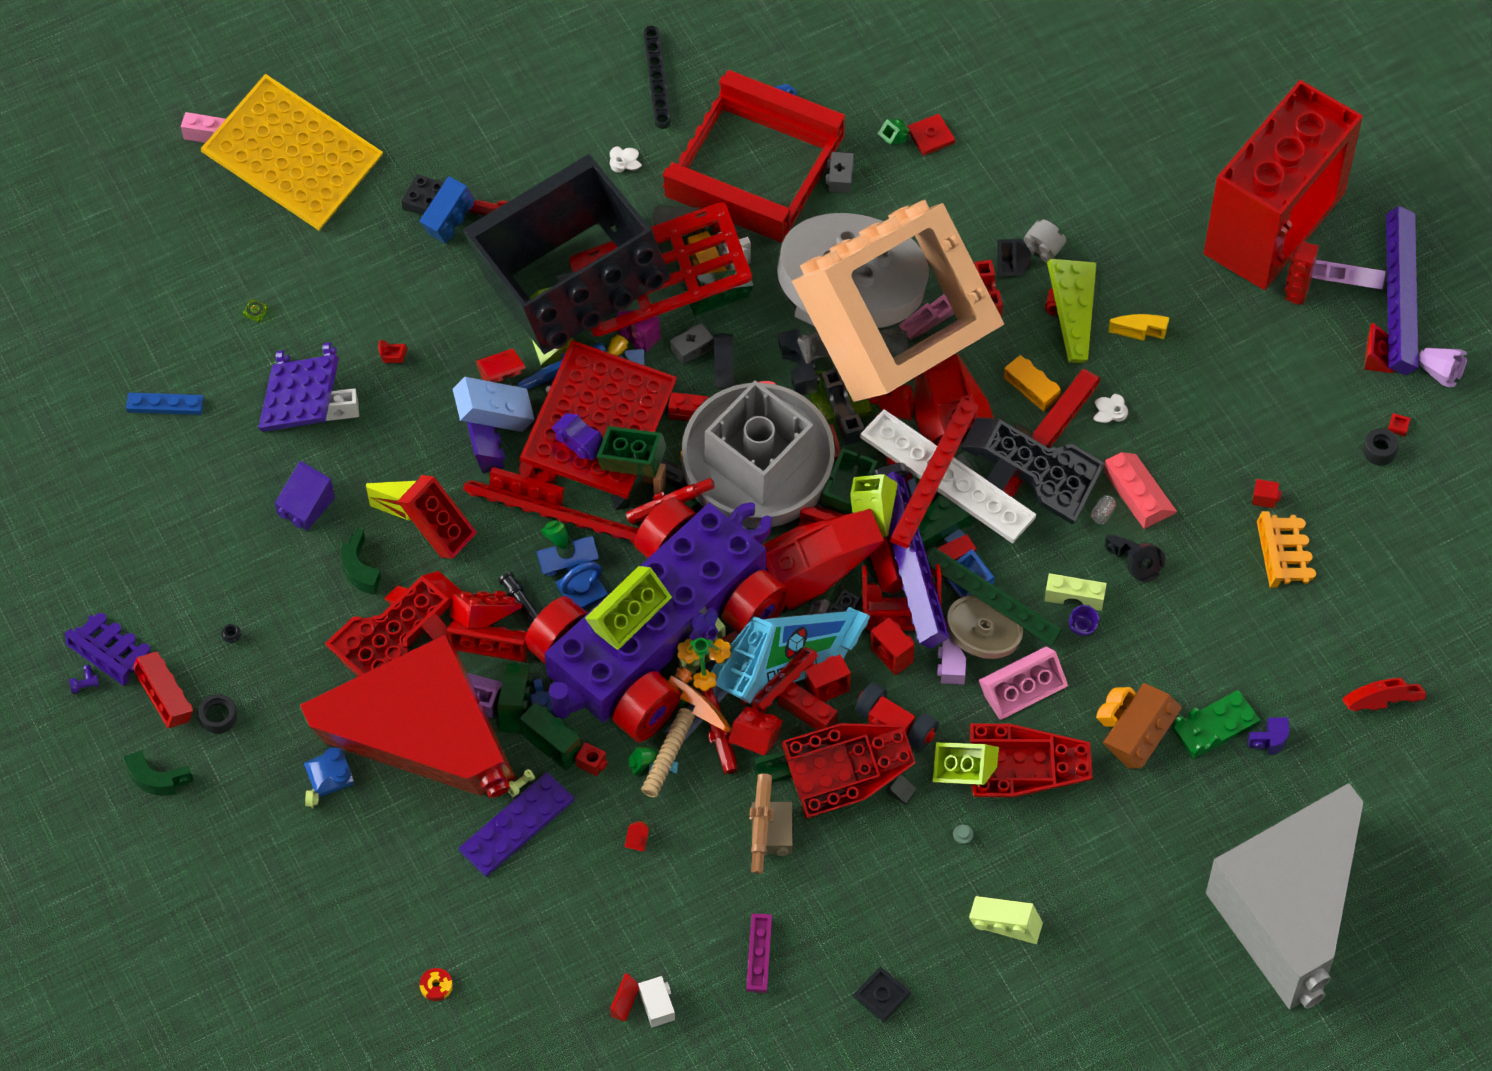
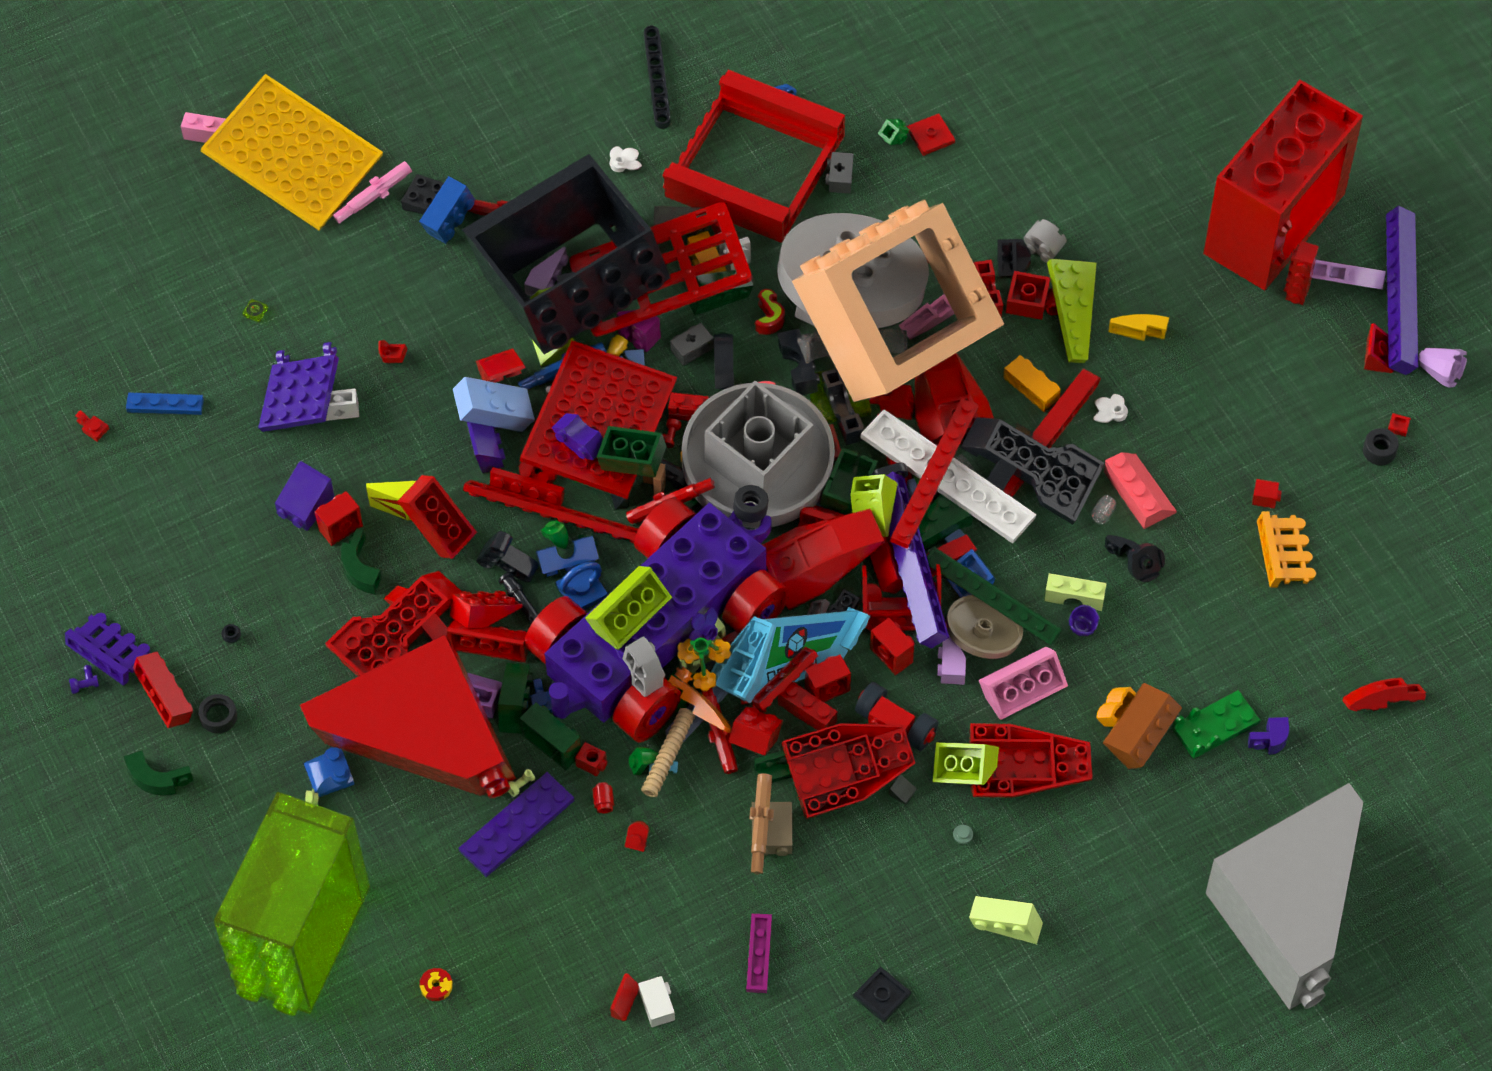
(92, 427): none -> red plate
(292, 904): none -> clear neon green door
(338, 518): none -> red brick
(377, 189): none -> bright pink piece
(500, 553): none -> black beam
(546, 273): none -> lavender slope
(603, 798): none -> red brick
(644, 666): none -> light grey brick
(673, 426): none -> red piece
(750, 513): none -> black tyre
(774, 313): none -> red animal
(1028, 295): none -> red brick

